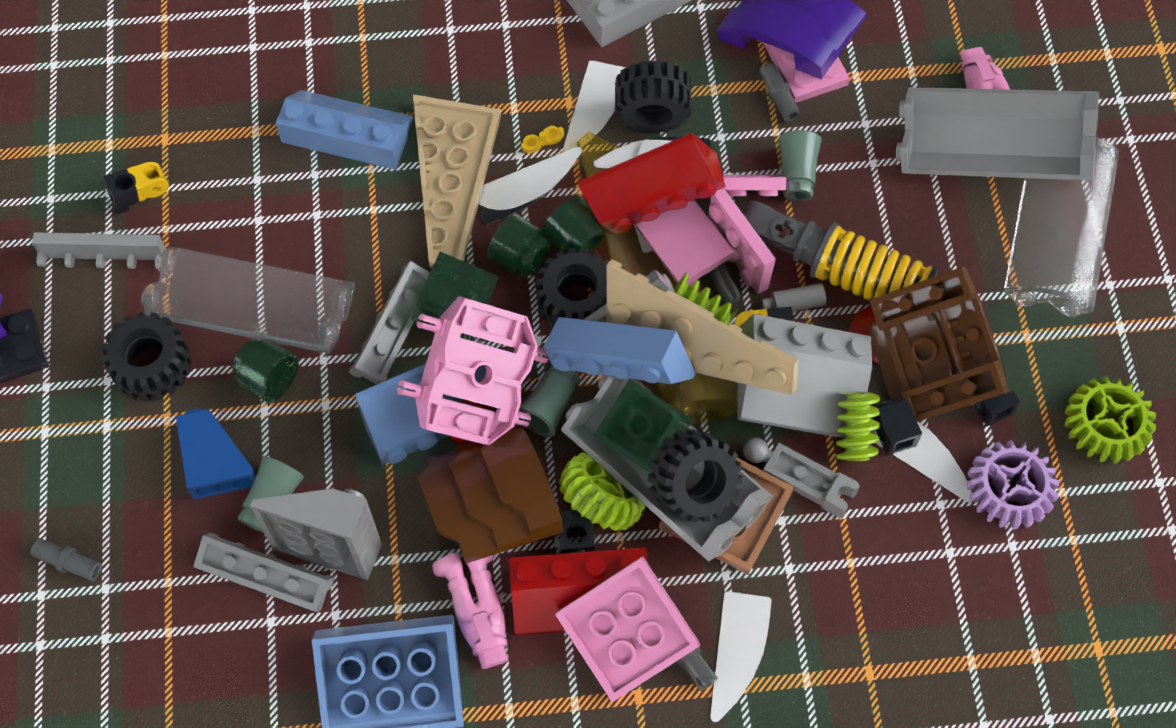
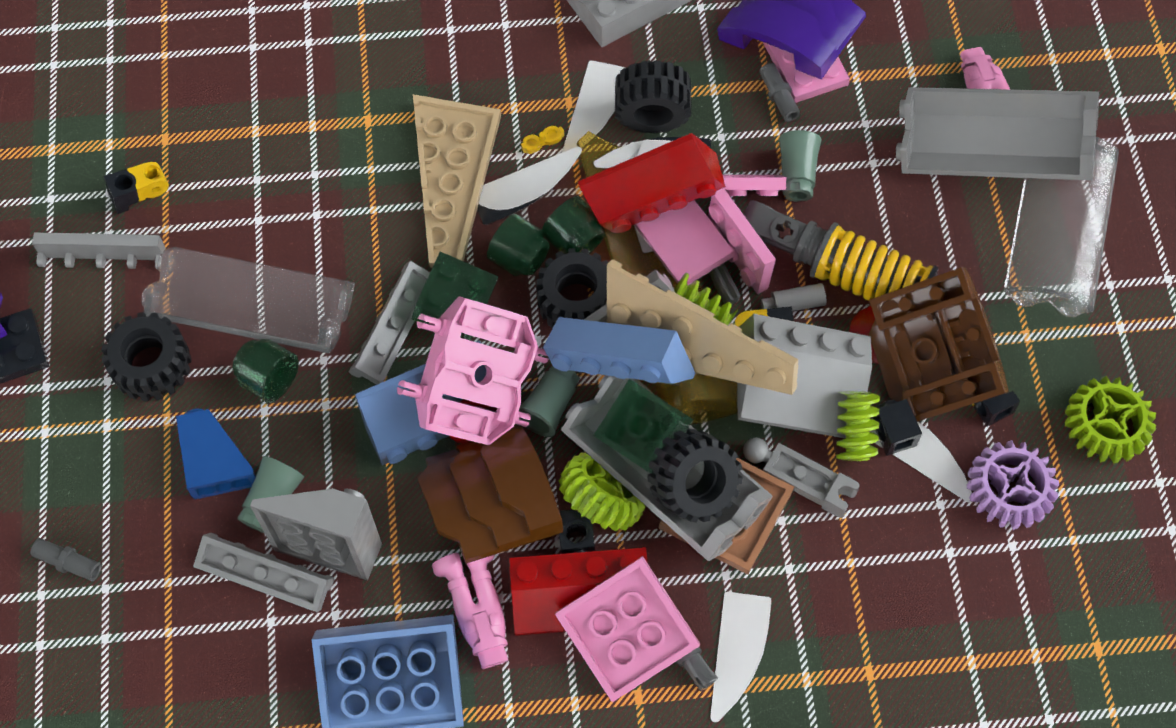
(344, 128): medium blue slope -> none

